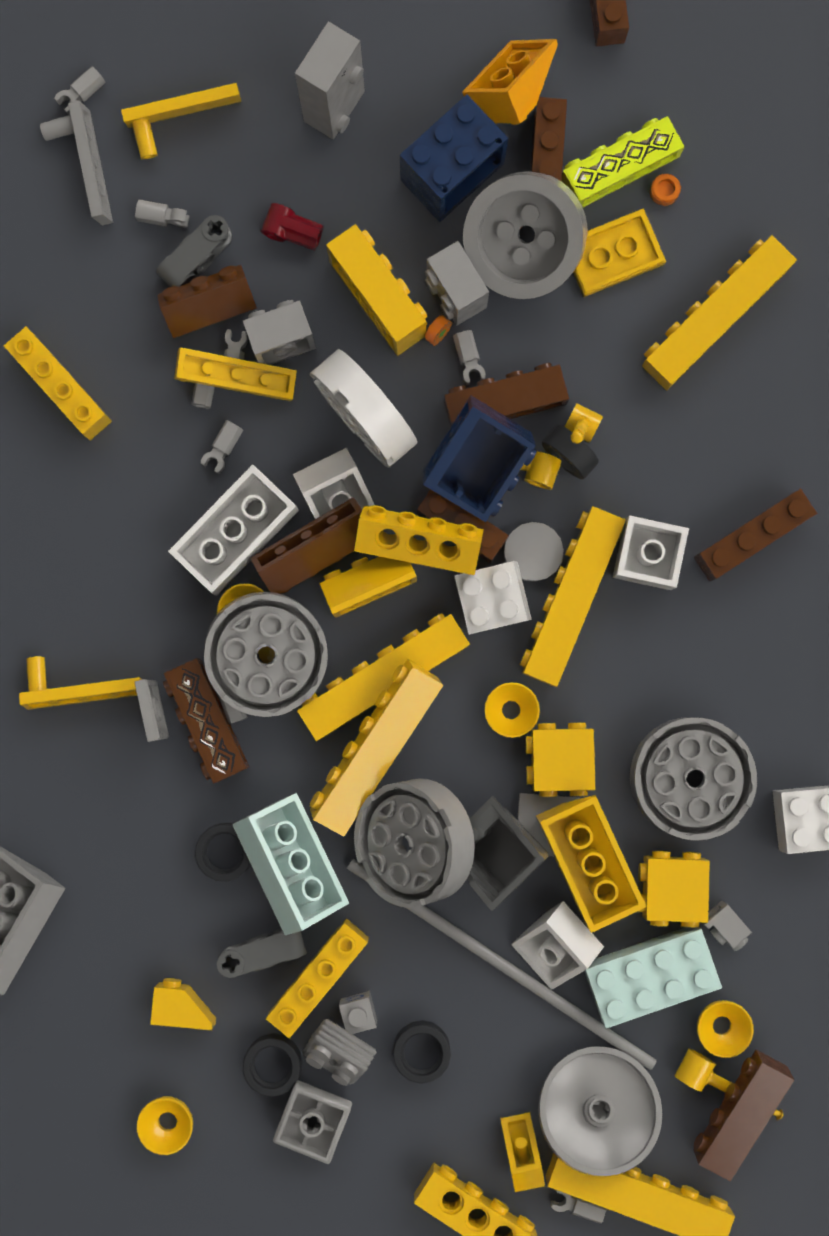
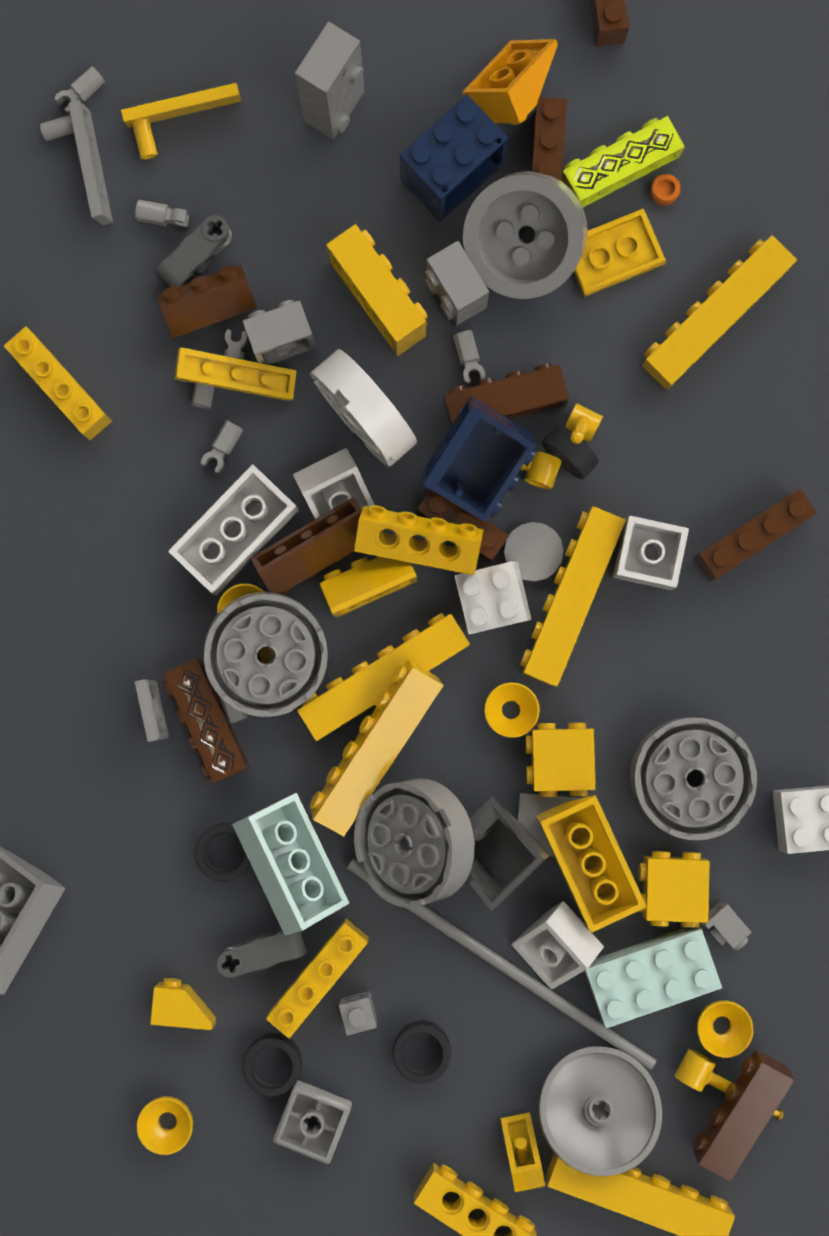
(42, 697): yellow piece -> none
(284, 225): dark red piece -> none
(338, 1053): light grey brick -> none
(438, 330): orange tile -> none
(579, 1208): light grey bar -> none

